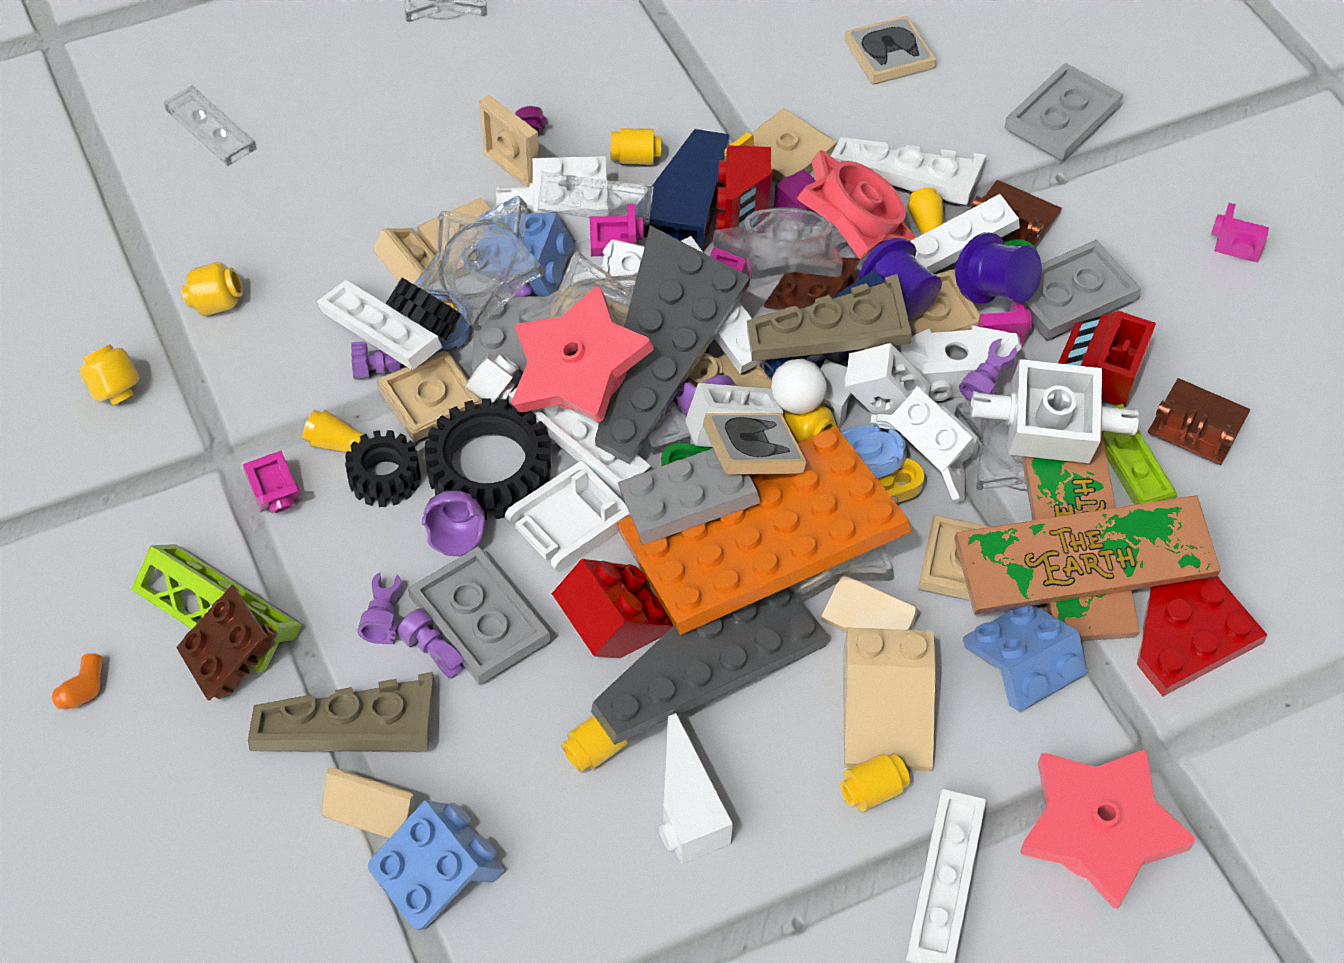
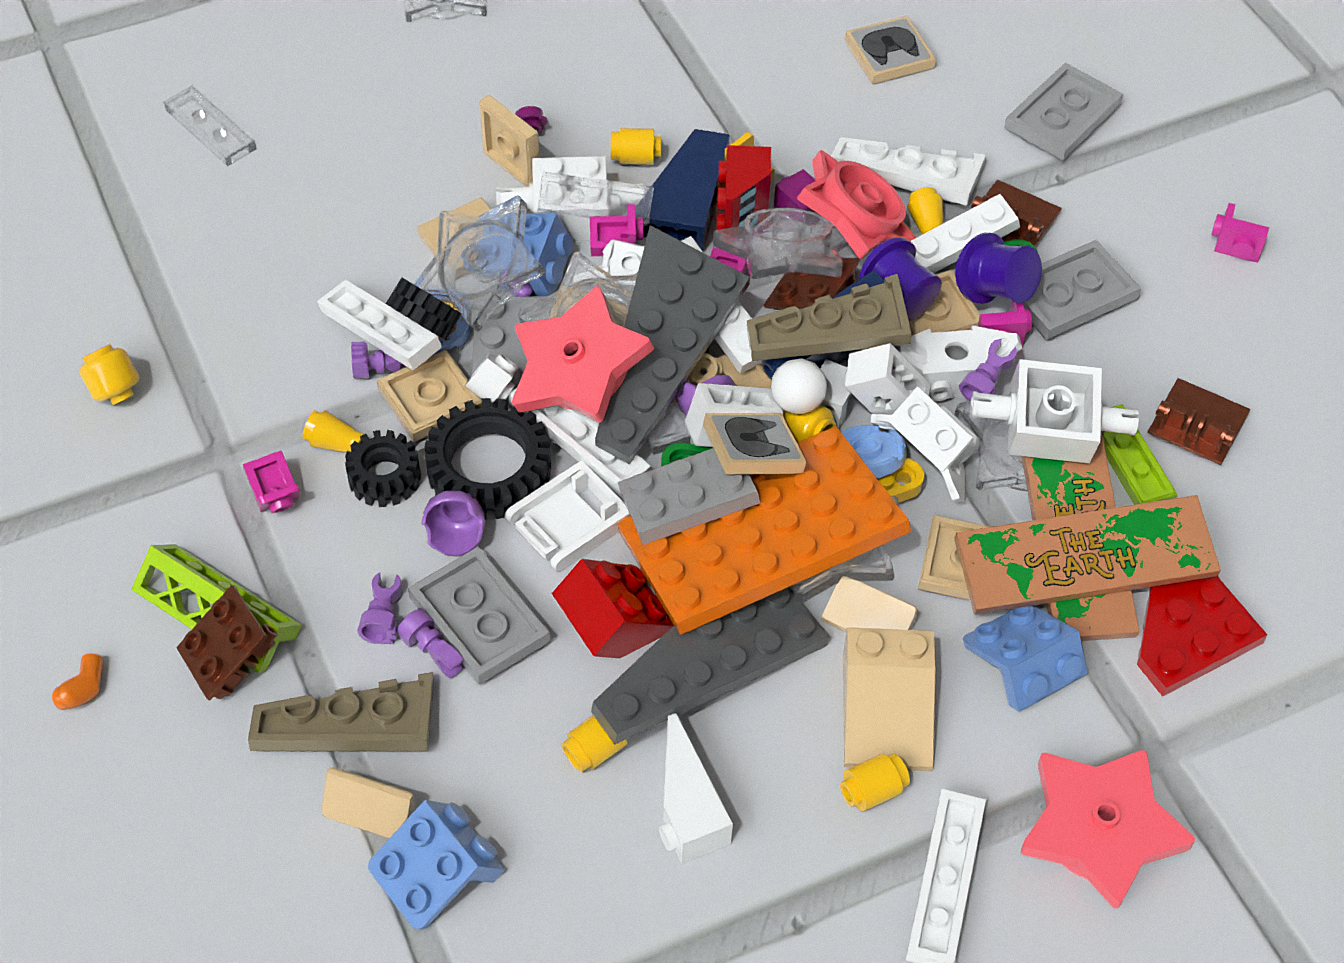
(212, 288): yellow head -> none
(403, 253): tan slope -> none
(791, 143): tan plate -> none
(1116, 345): red slope -> none

